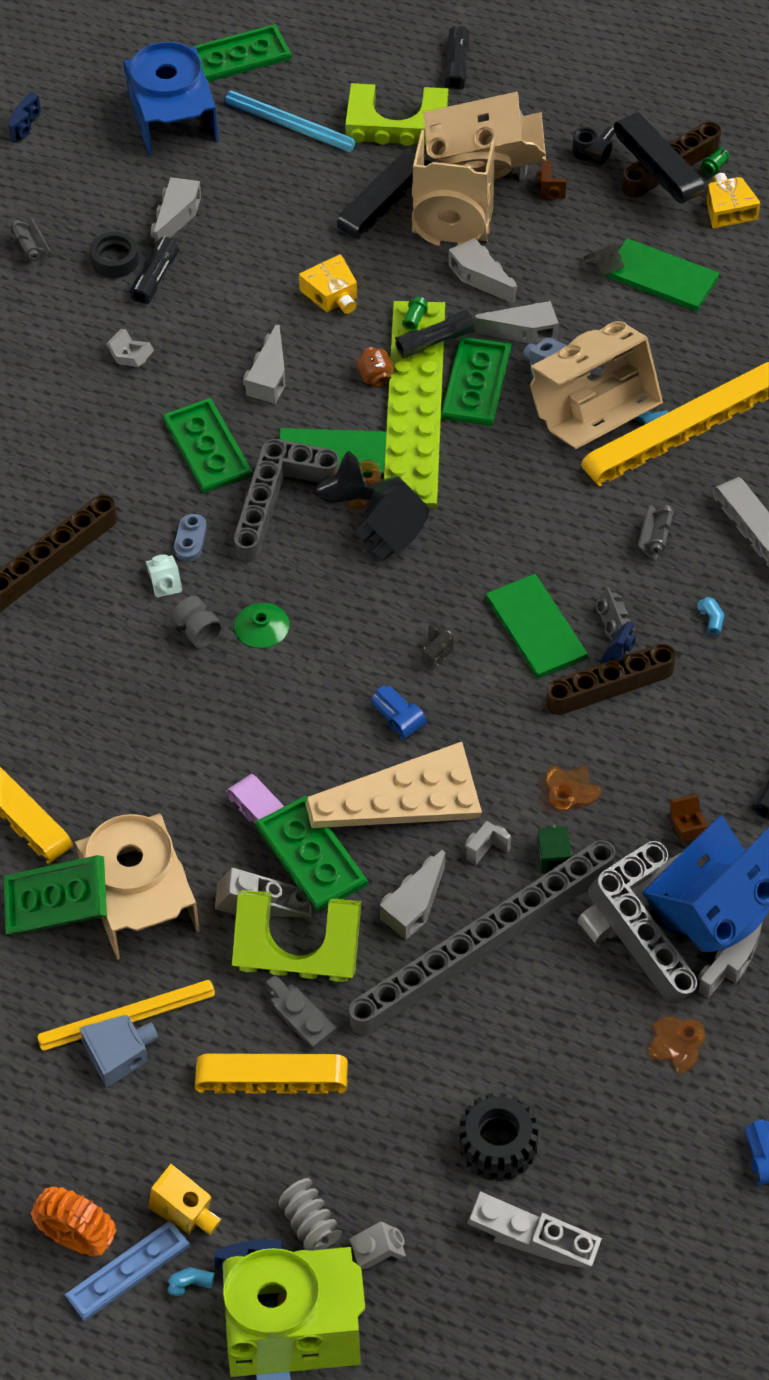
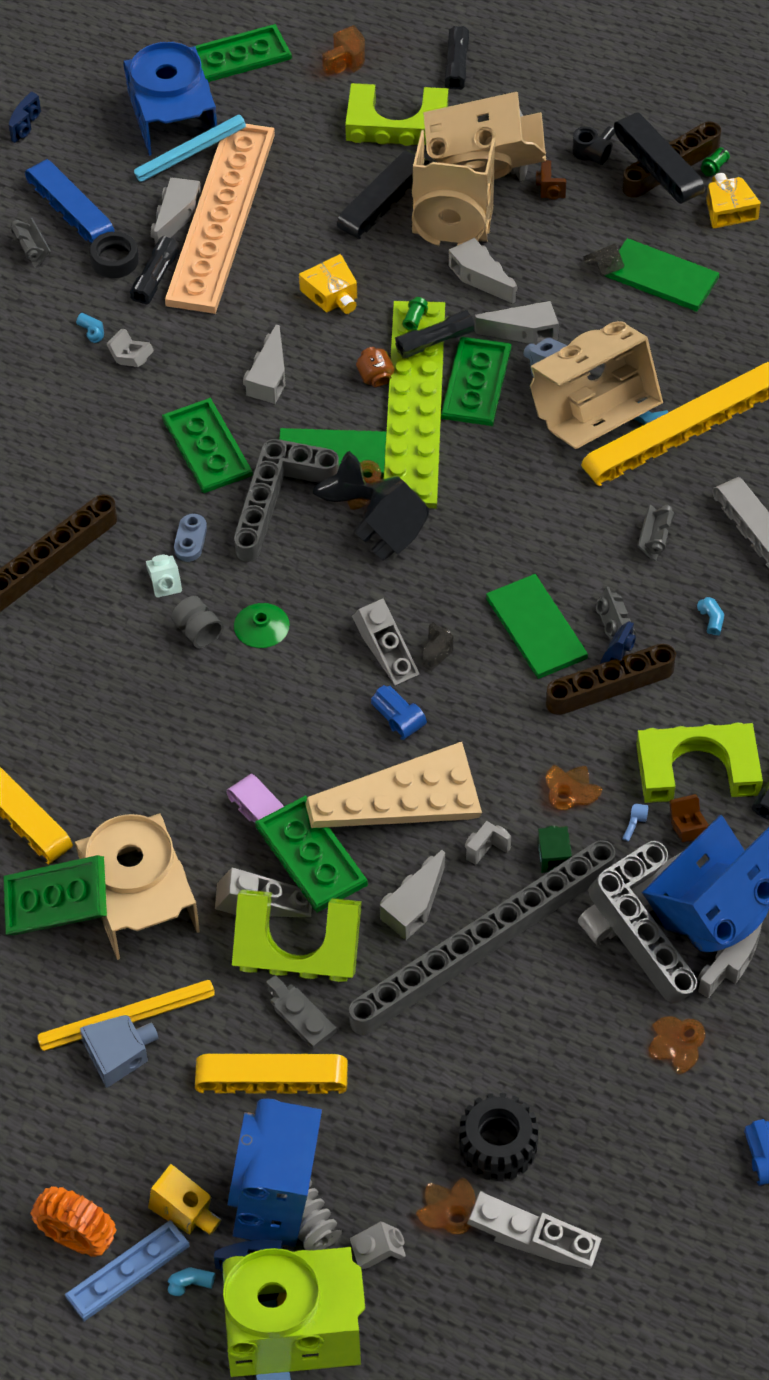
(68, 200): none -> blue beam
(93, 326): none -> dark azure arm
(189, 148): none -> medium azure axle
(219, 220): none -> light nougat plate
(271, 1159): none -> blue piece
(290, 121): medium azure axle -> none
(347, 52): none -> clear orange brick
(385, 641): none -> light grey slope
(446, 1203): none -> clear orange plate
(638, 813): none -> medium blue hand
(730, 743): none -> lime arch

